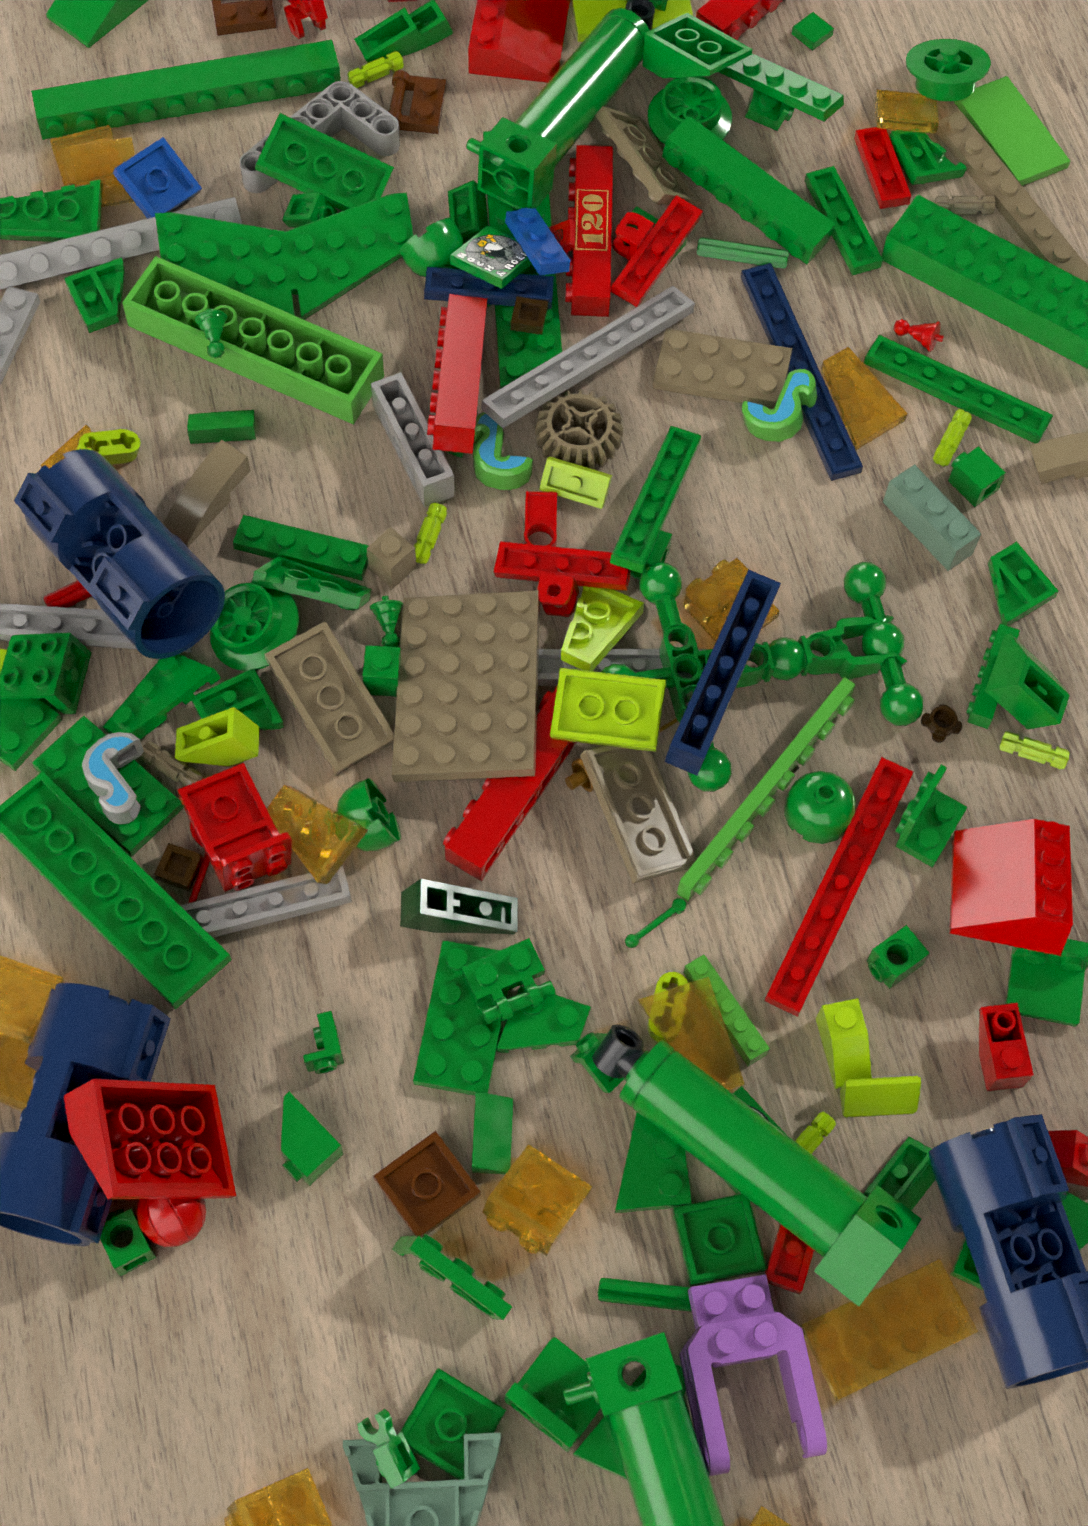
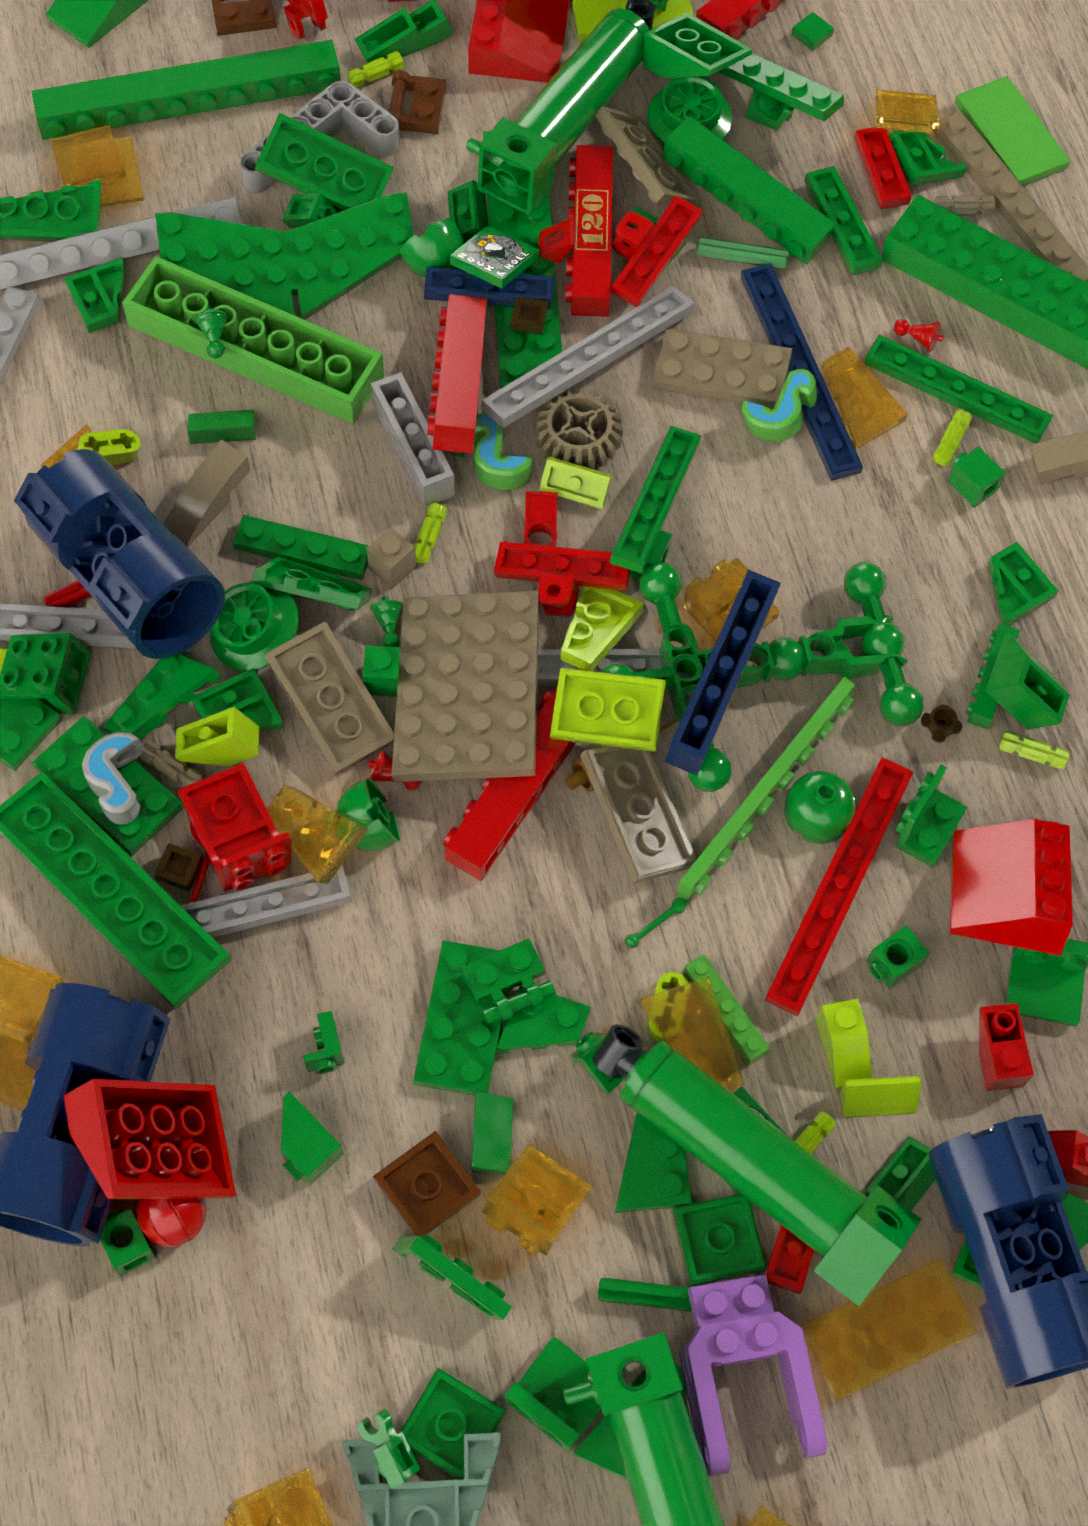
(157, 179): blue plate -> none
(383, 771): none -> red piece
(457, 909): dark green slope -> none
(537, 241): blue plate -> none
(931, 517): sand green brick -> none
(947, 68): green wheel -> none

